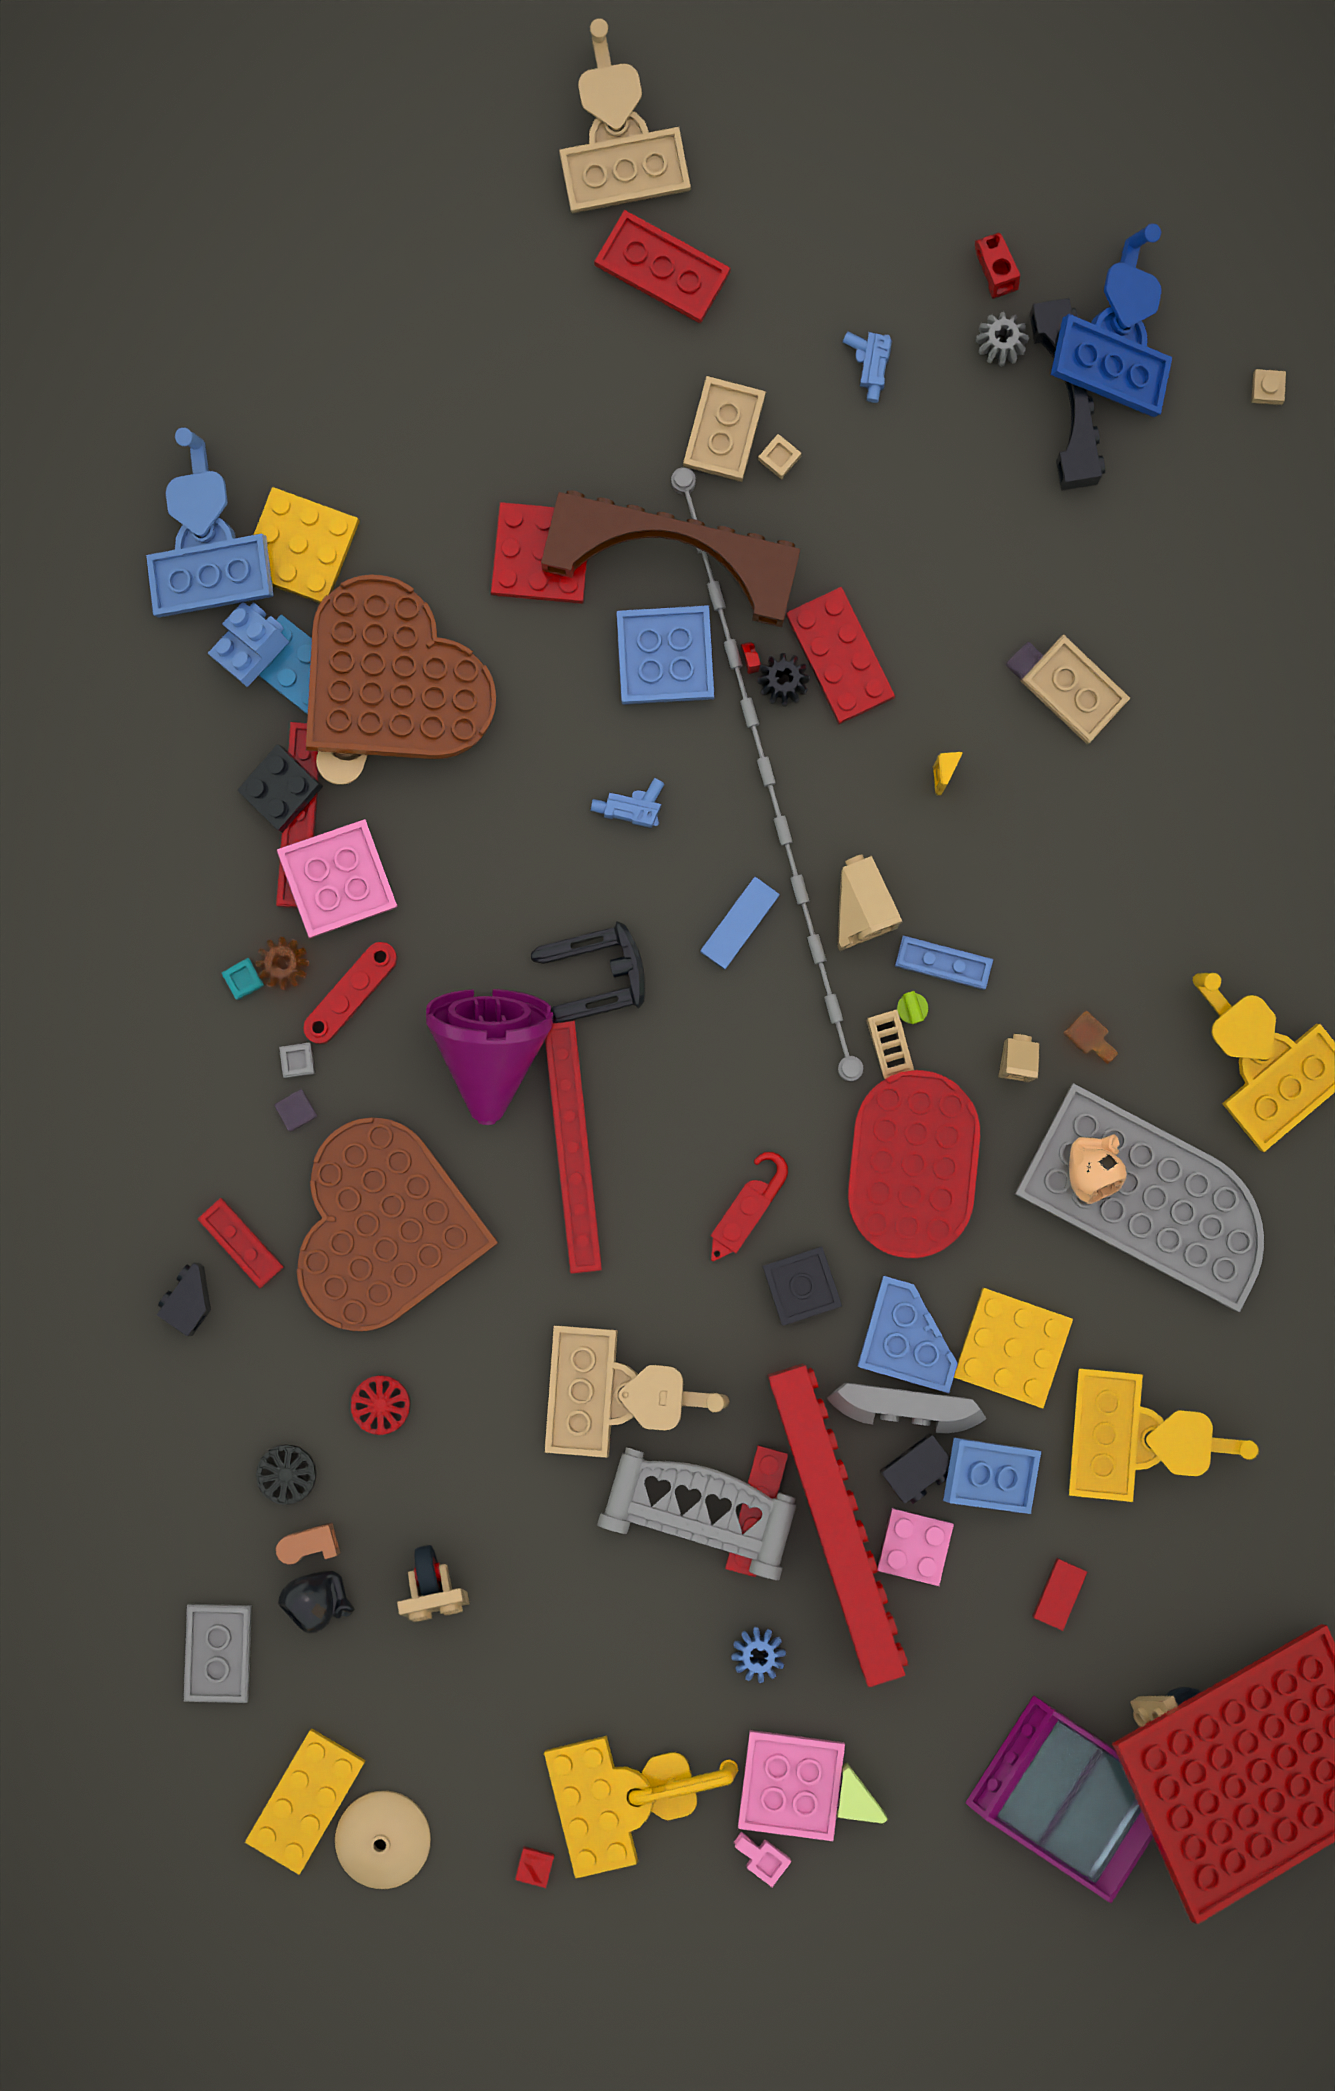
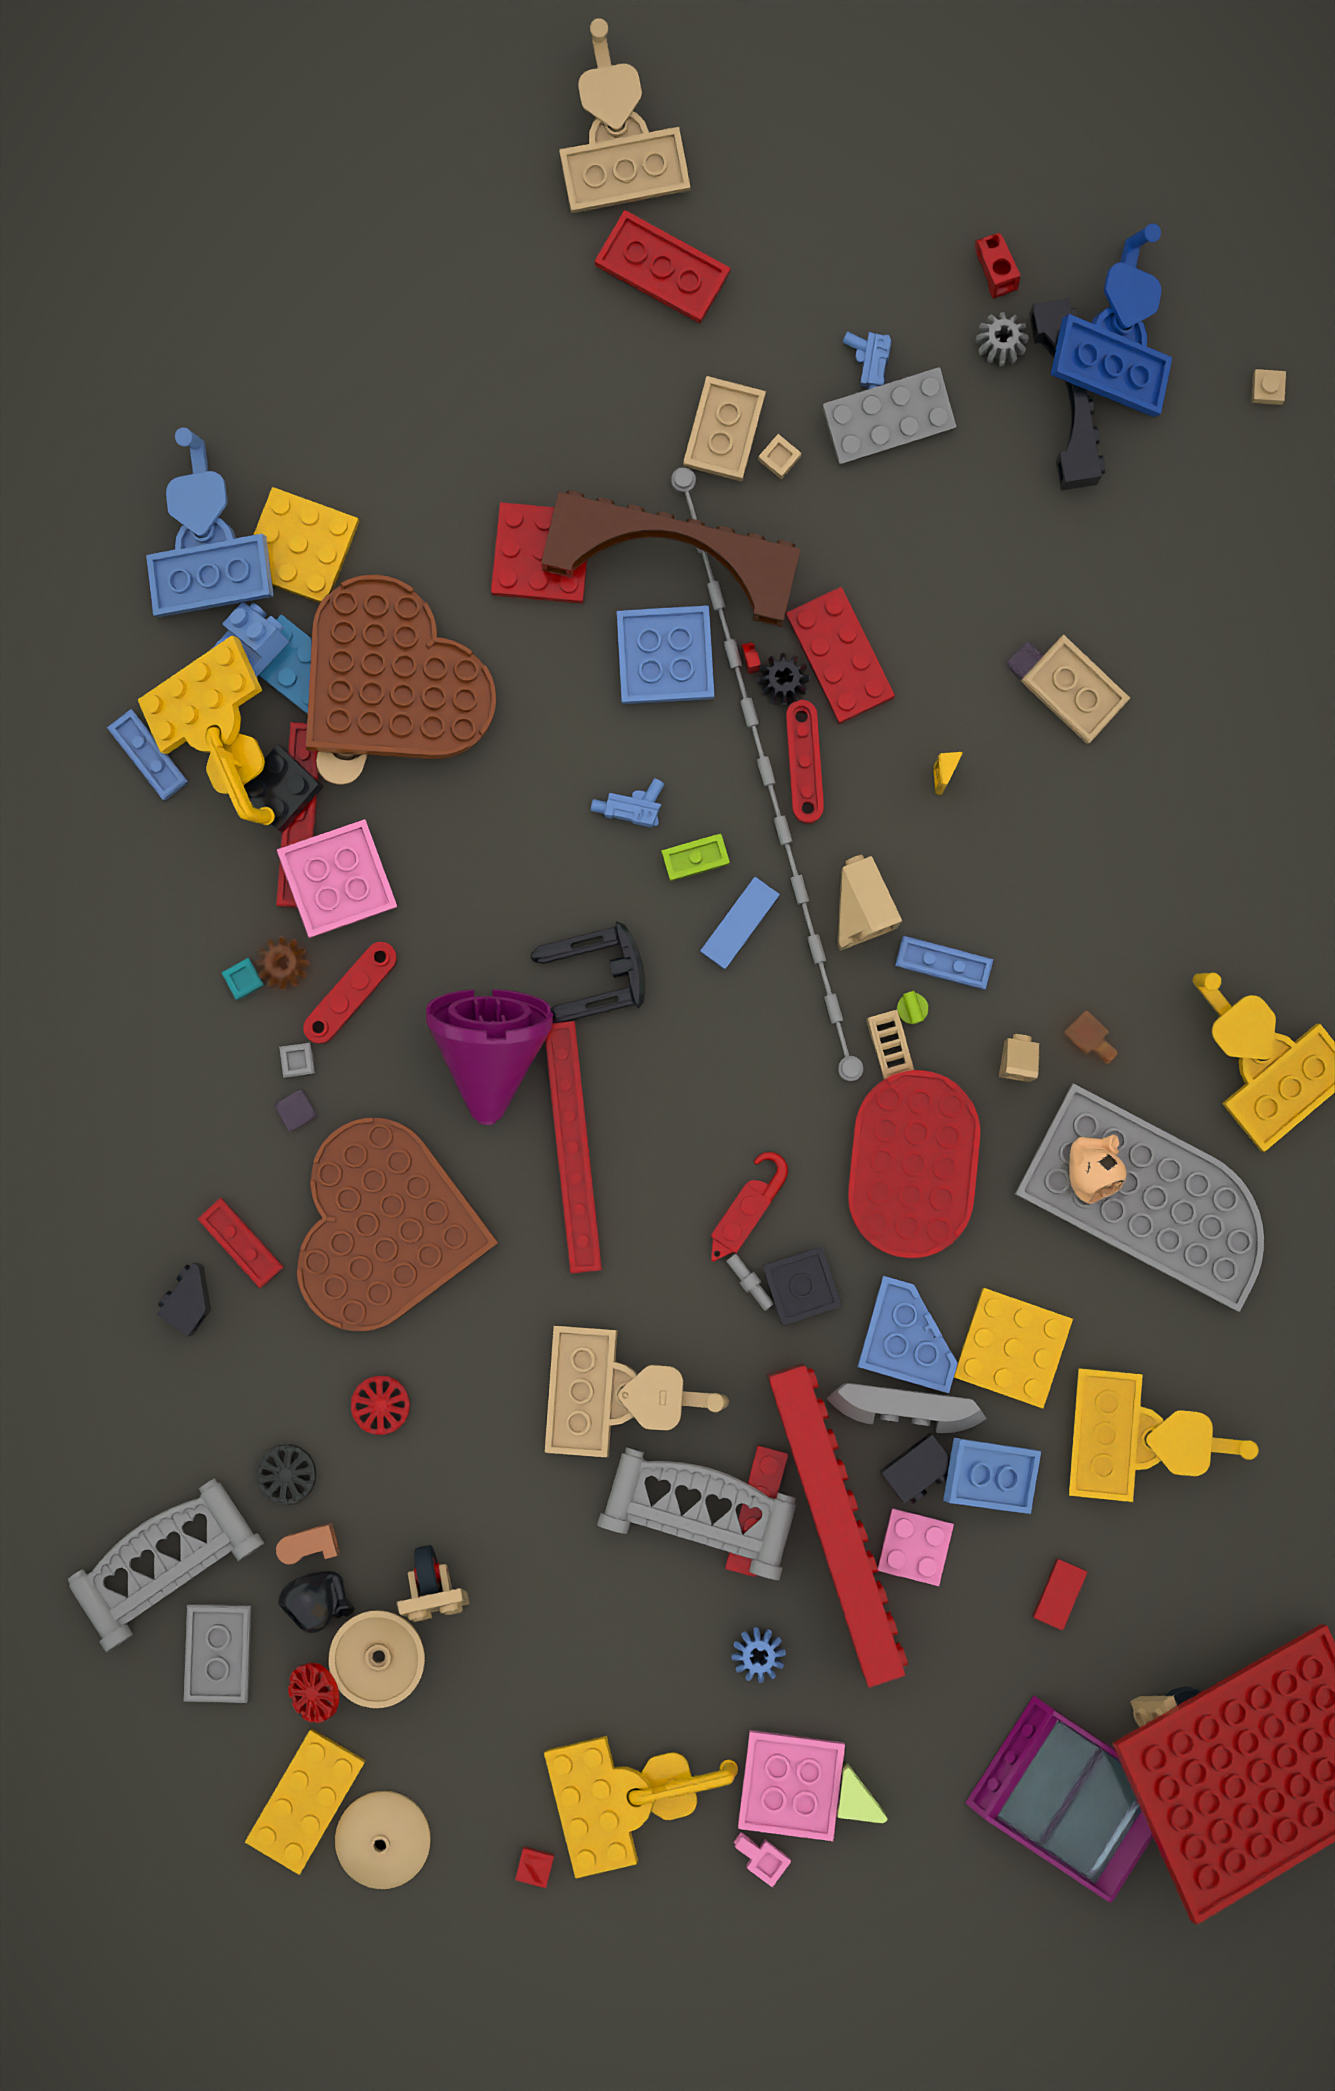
(144, 752): none -> medium blue tile
(193, 708): none -> yellow plate
(225, 1534): none -> light grey piece
(313, 1692): none -> red wheel
(373, 1681): none -> tan dish
(695, 857): none -> lime plate
(750, 1282): none -> light grey bar
(804, 761): none -> red plate
(889, 415): none -> light grey plate

